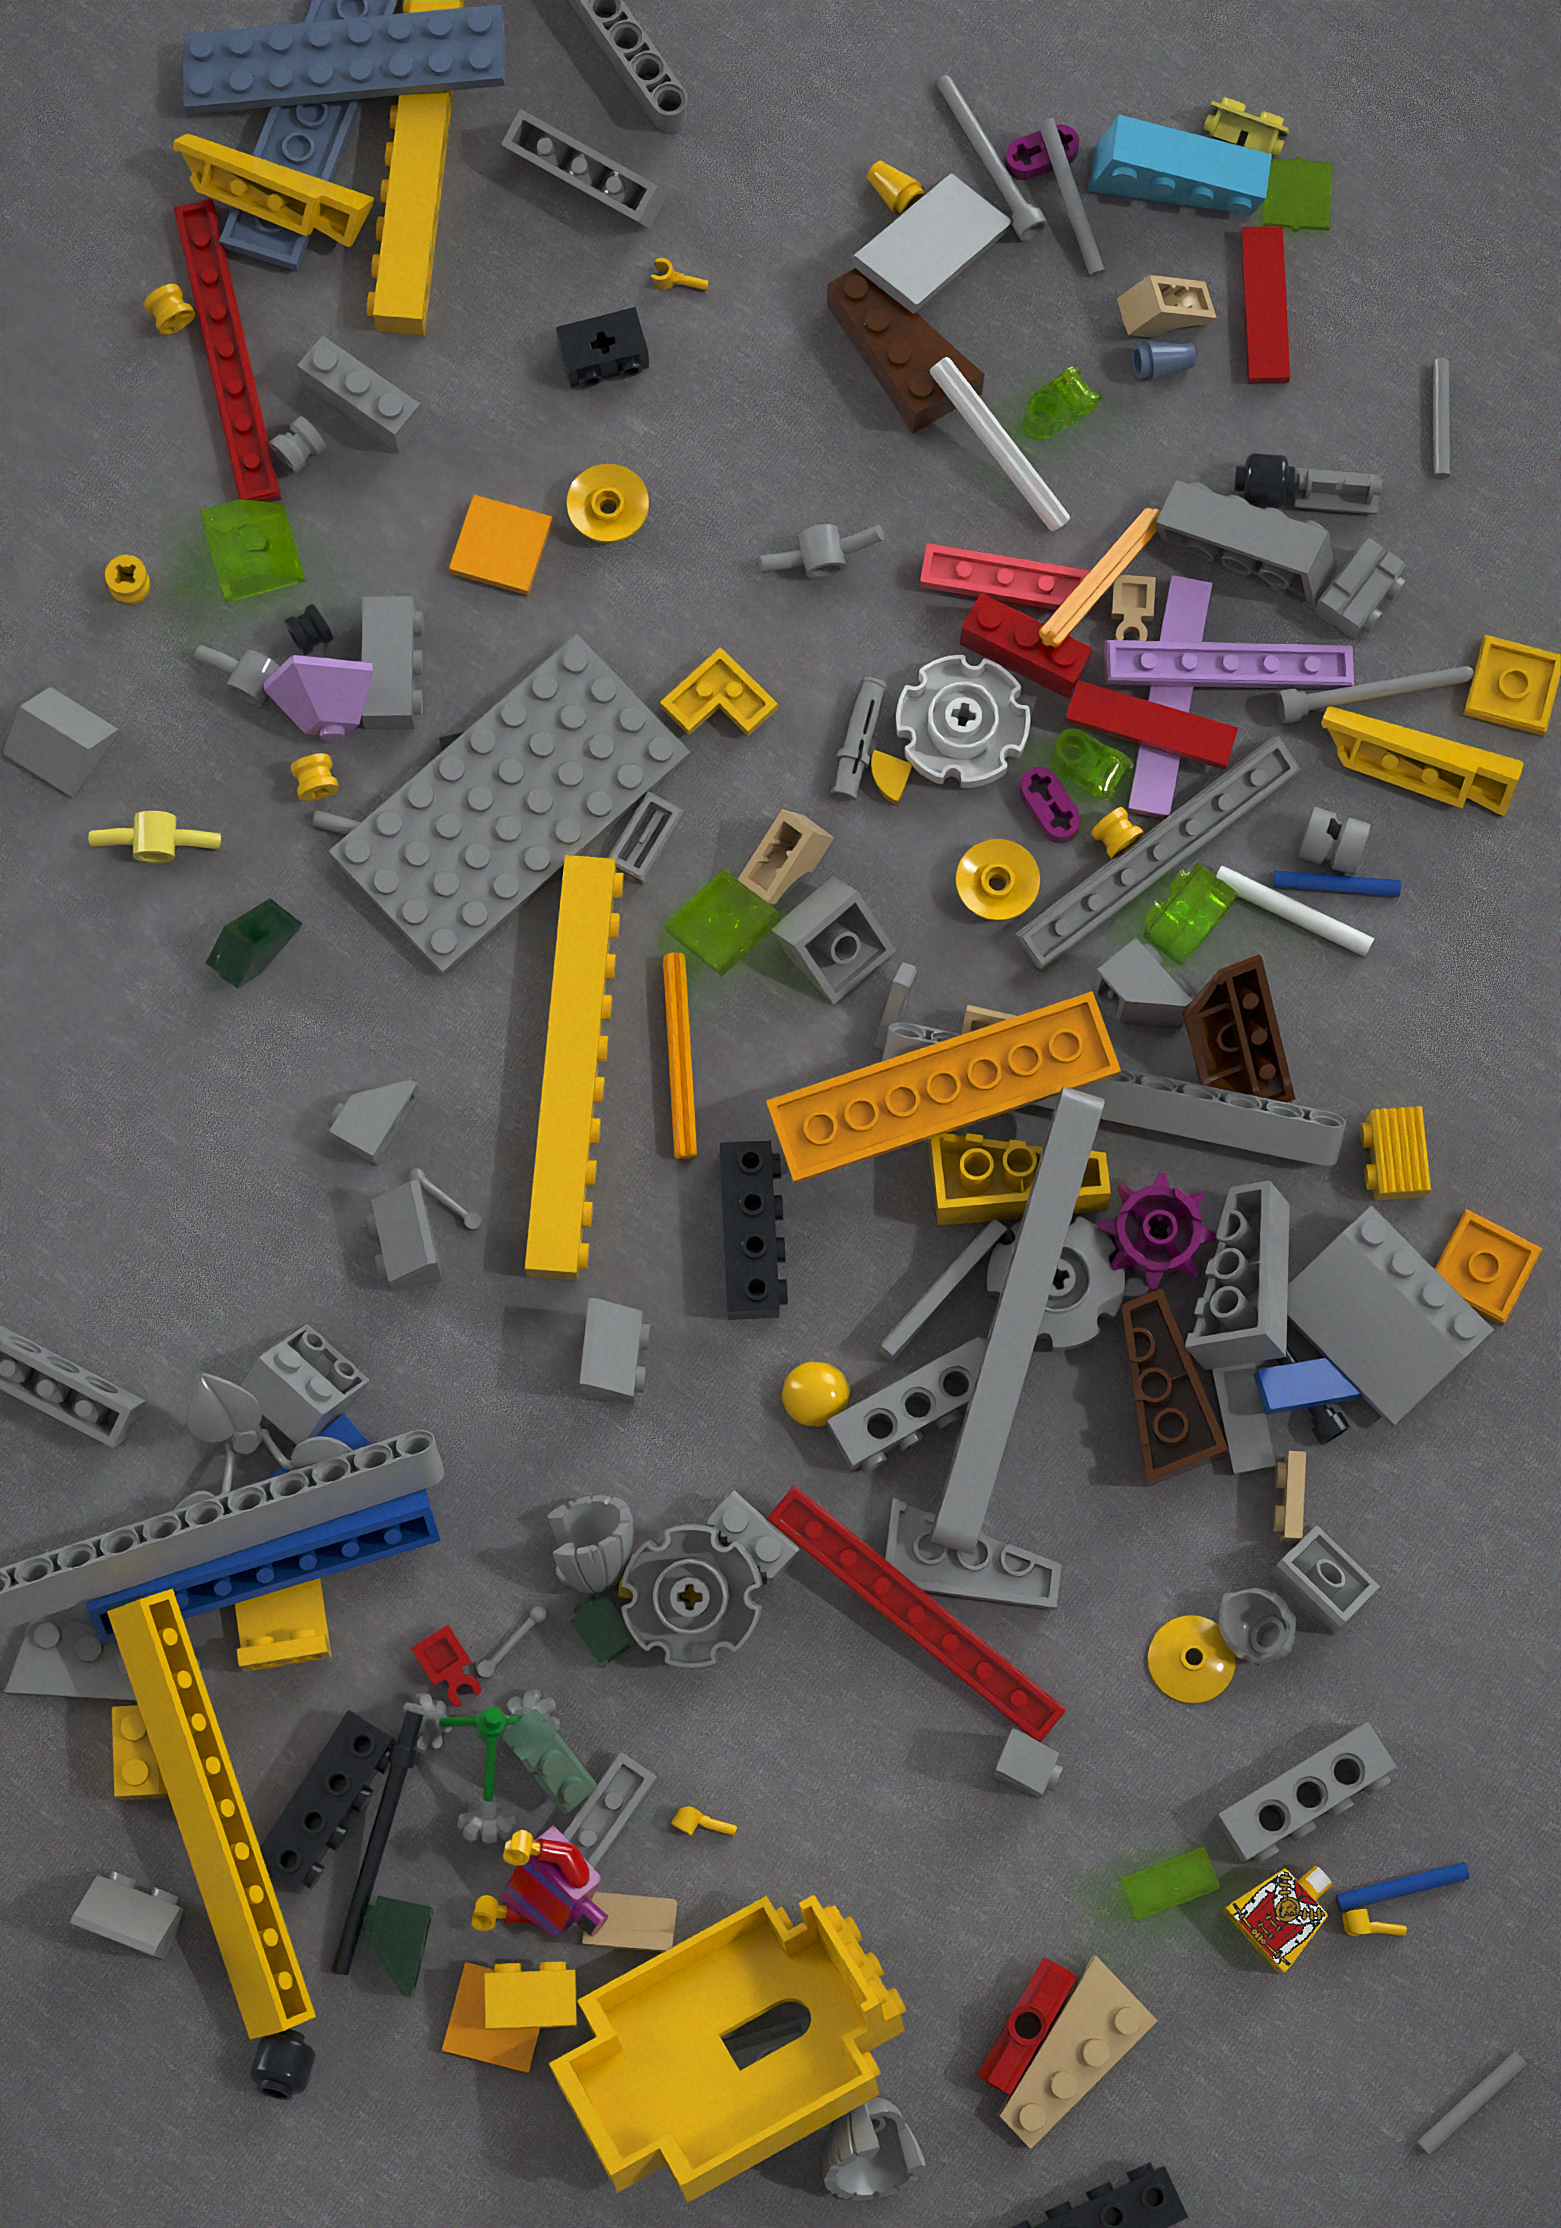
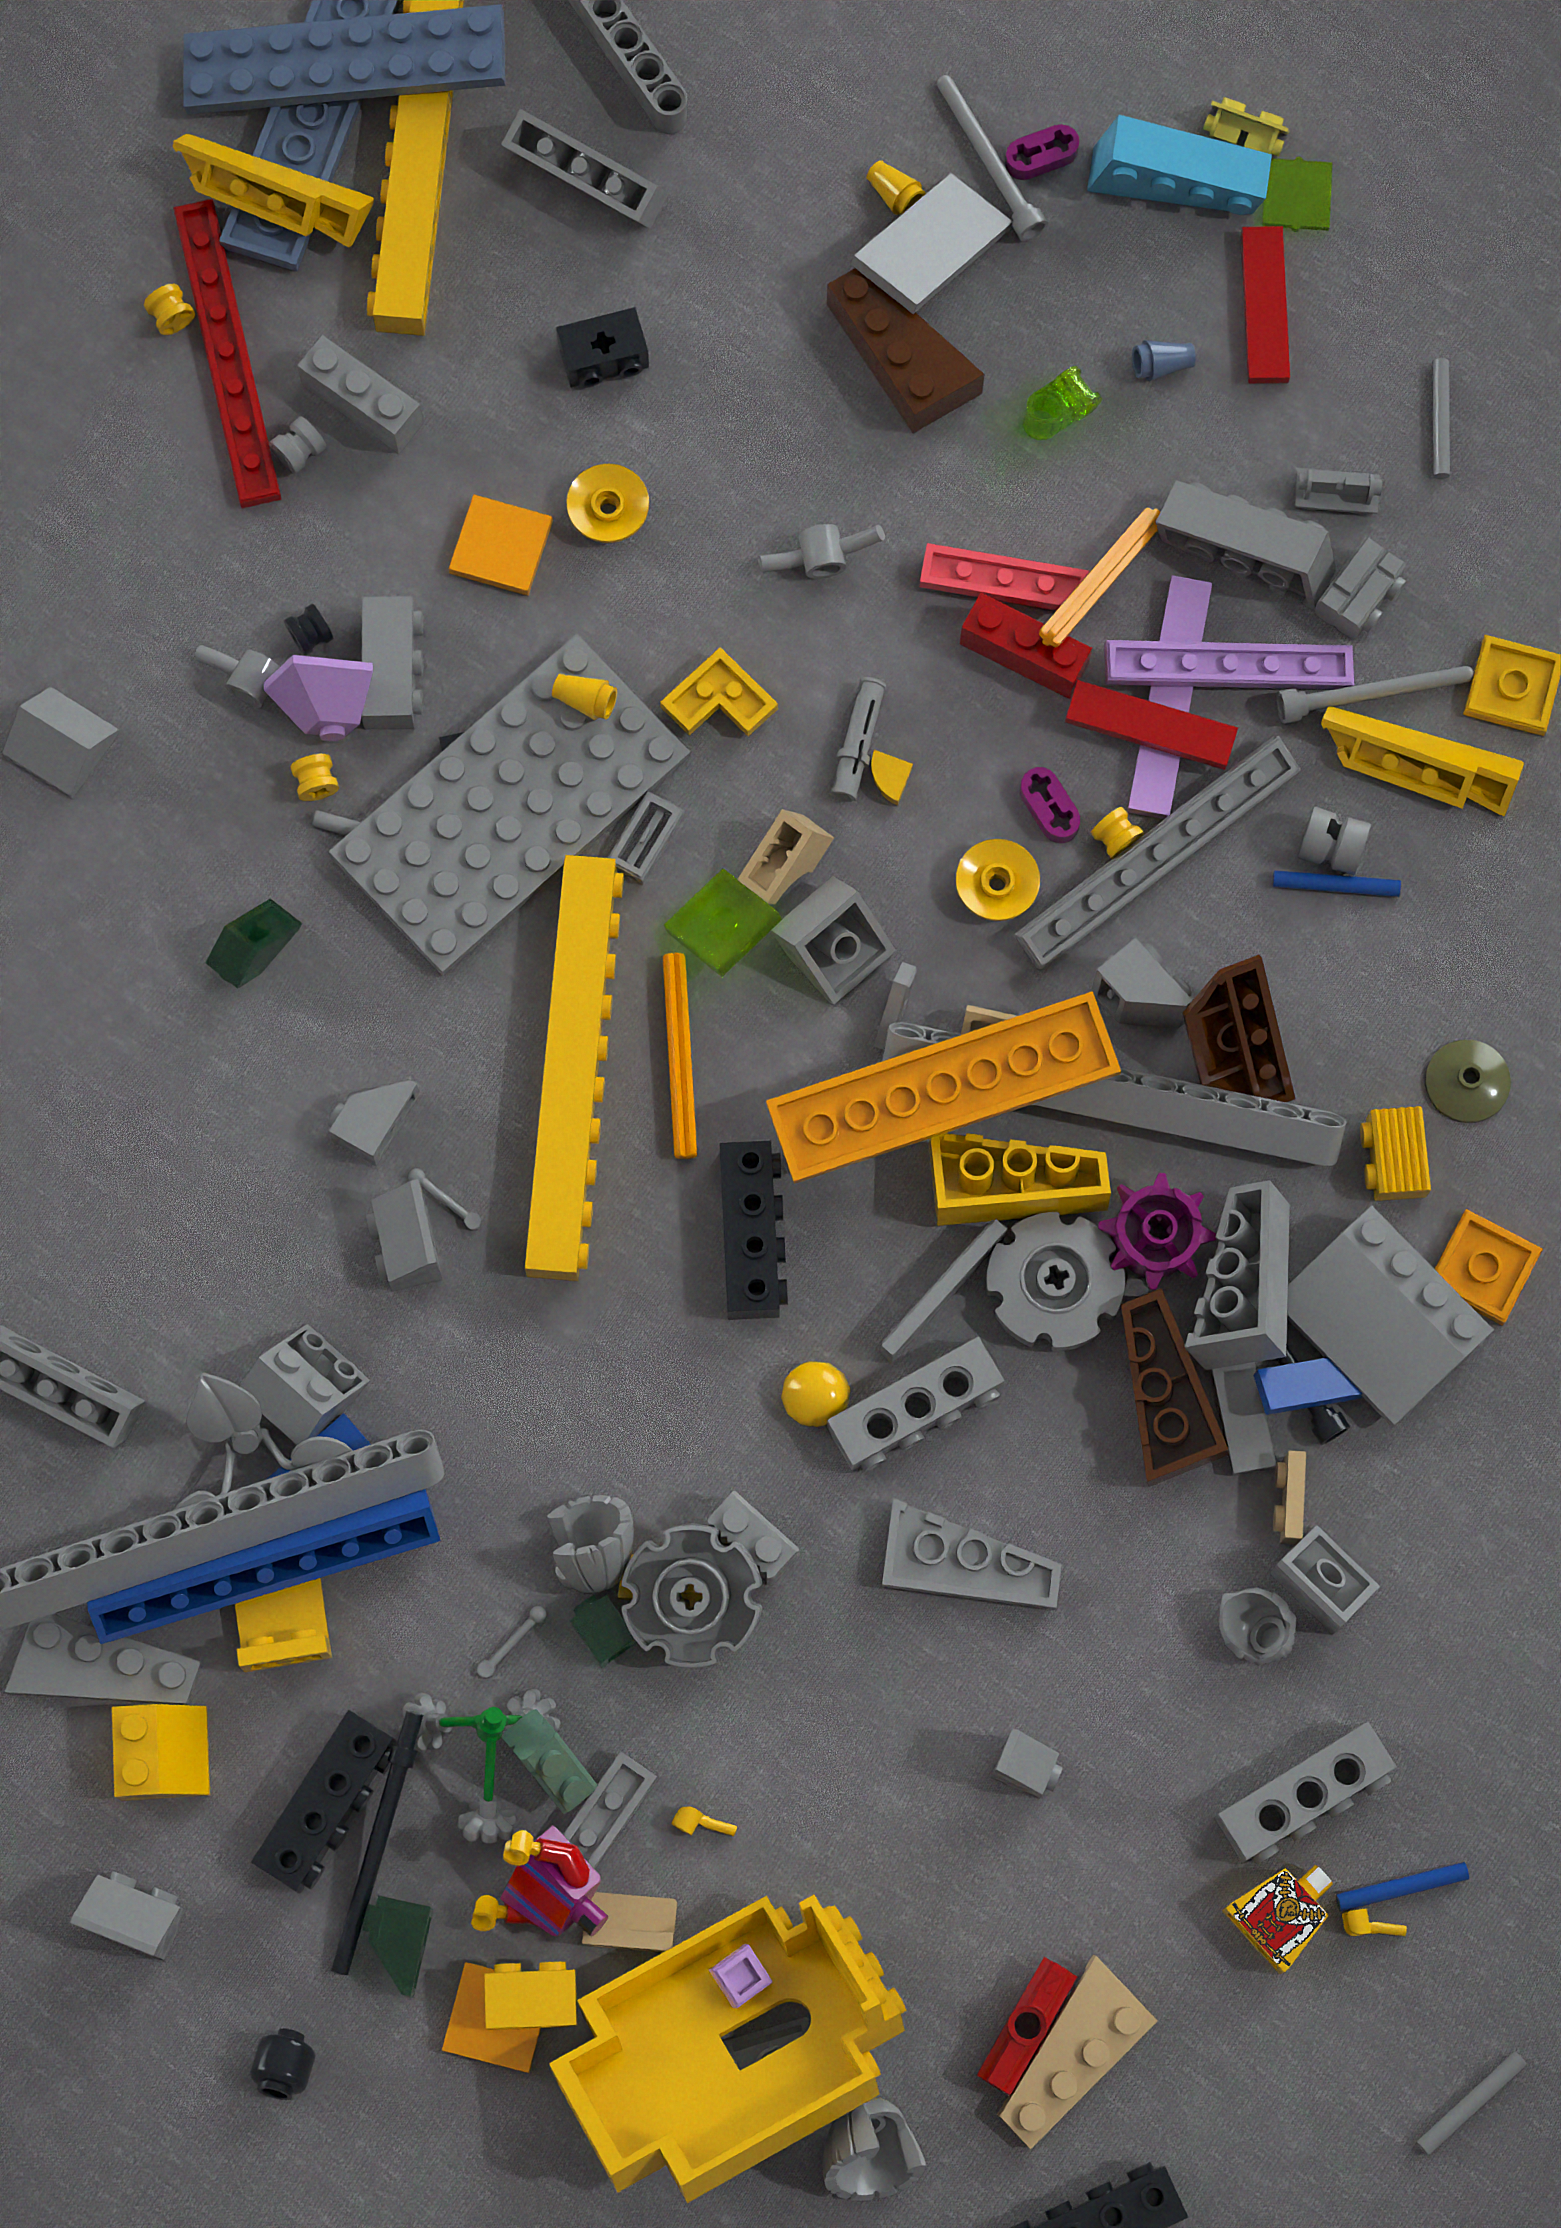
(131, 588): yellow wheel -> none
(154, 837): light yellow piece -> none
(211, 1814): yellow brick -> none
(251, 547): clear neon green slope -> none
(444, 1658): red plate -> none
(587, 695): none -> yellow cone
(612, 1352): light grey slope -> none
(671, 278): yellow hand -> none
(740, 1976): none -> lavender tile
(916, 1613): red tile -> none
(994, 726): white piece -> none
(999, 444): white axle -> none
(1016, 1320): light grey beam -> none
(1071, 197): light grey bar -> none
(1093, 764): clear neon green piece -> none
(1133, 602): tan plate -> none
(1165, 305): tan arch -> none
(1168, 1884): clear neon green brick -> none
(1175, 1675): yellow dish -> none
(1188, 914): clear neon green brick -> none
(1265, 480): black head -> none
(1296, 912): white piece -> none
(1461, 1099): none -> olive dish

